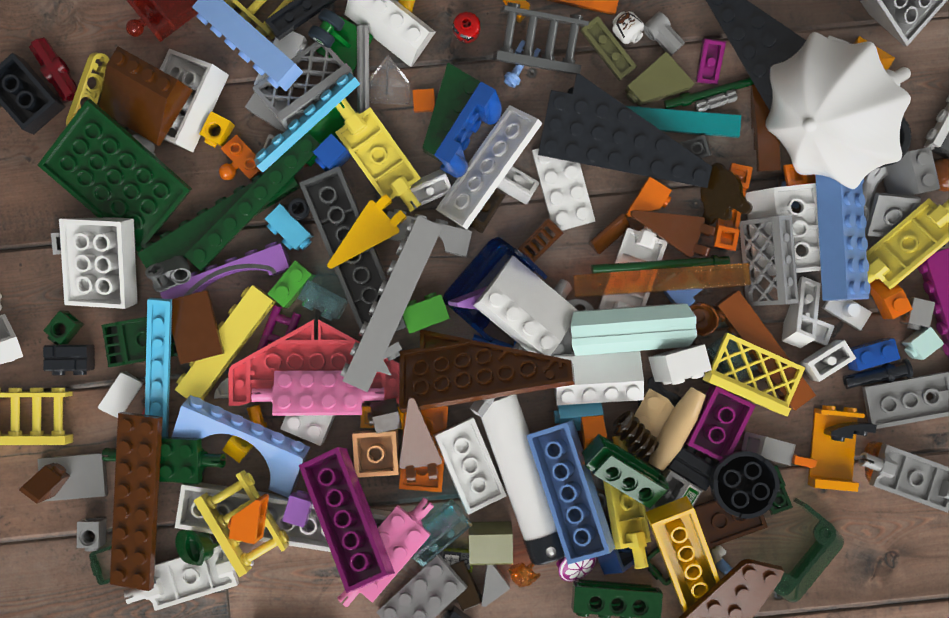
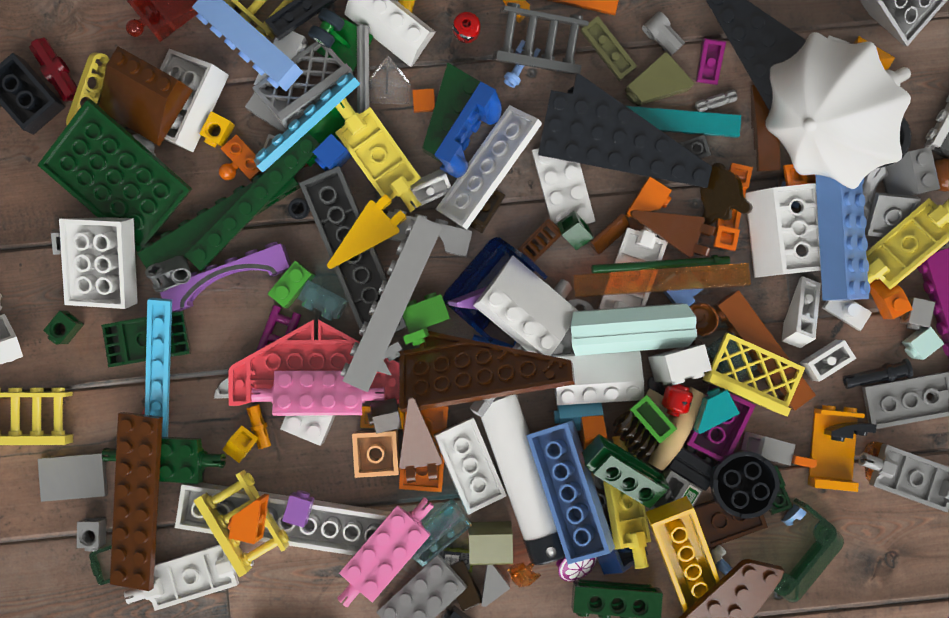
(45, 483): reddish brown slope -> none
(68, 358): black brick -> none
(120, 394): white slope -> none
(194, 546): dark green piece -> none
(195, 328): reddish brown tile -> none
(234, 334): light yellow brick -> none
(281, 453): light blue arch -> none
(292, 231): medium azure brick -> none
(346, 519): magenta brick -> none
(416, 337): none -> bright green plate
(518, 185): white slope -> none
(575, 230): none -> dark green brick
(628, 27): white head -> none
(653, 418): none -> bright green piece
(653, 569): dark green piece -> none
(677, 399): none -> red head
(686, 98): dark green bar -> none
(715, 410): none -> teal slope
(782, 260): light grey fence -> none
(792, 514): none -> light blue tile
(823, 332): white plate -> none
(874, 354): blue piece -> none

